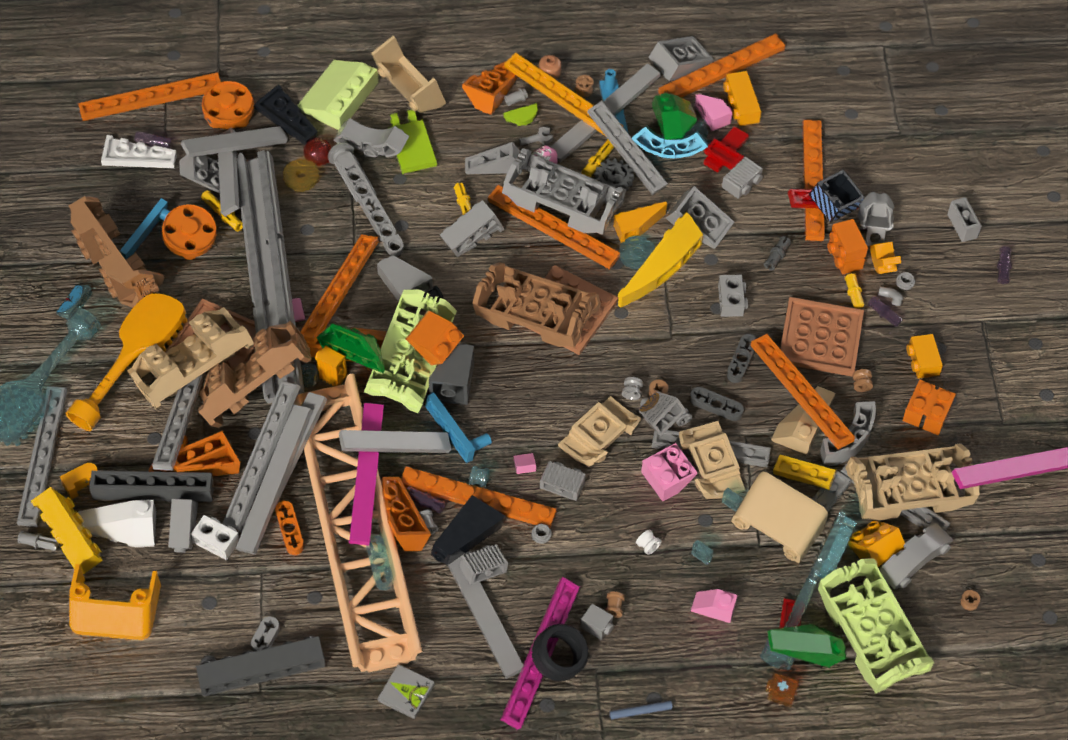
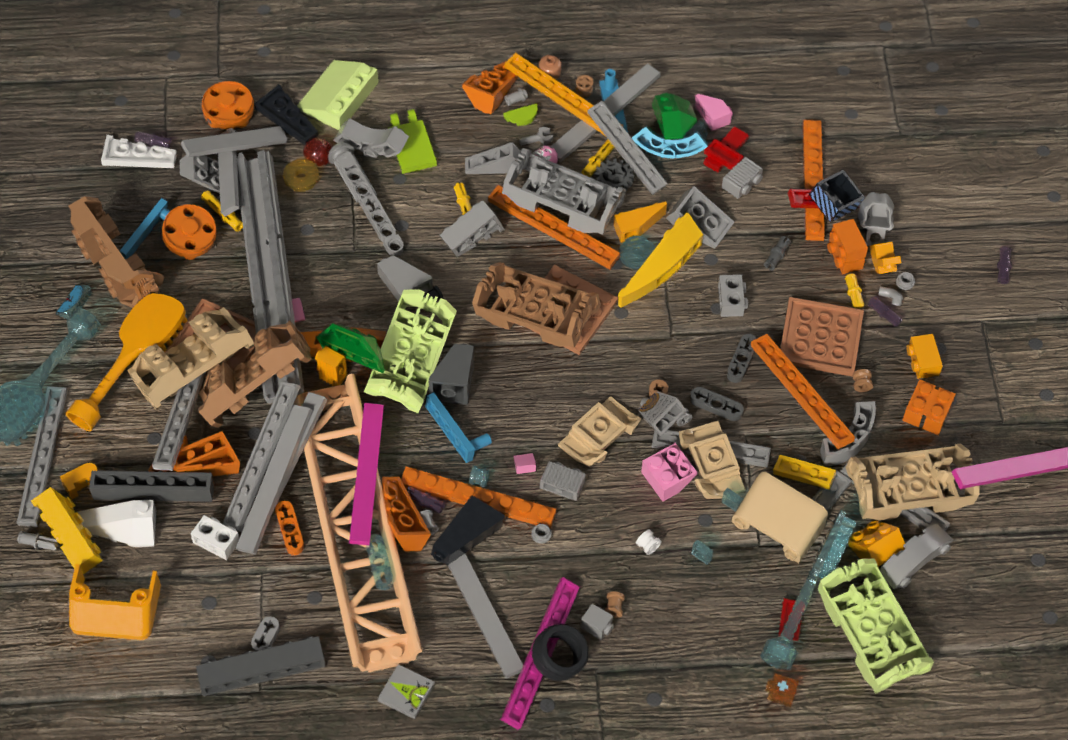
(147, 97): orange plate -> none
(182, 524): light grey slope -> none
(311, 379): clear light blue wheel -> none
(338, 288): orange tile -> none
(394, 441): light grey tile -> none
(406, 78): tan windscreen -> none
(434, 338): orange slope -> none
(483, 564): light grey brick -> none
(632, 388): light grey wheel -> none
(640, 710): sand blue bar -> none
(679, 57): light grey slope -> none
(715, 604): bright pink slope -> none
(726, 65): orange plate -> none
(742, 98): light orange brick -> none
(798, 428): tan wedge -> none
(808, 644): green wedge -> none
(964, 219): light grey brick -> none
(975, 596): medium nougat bush -> none

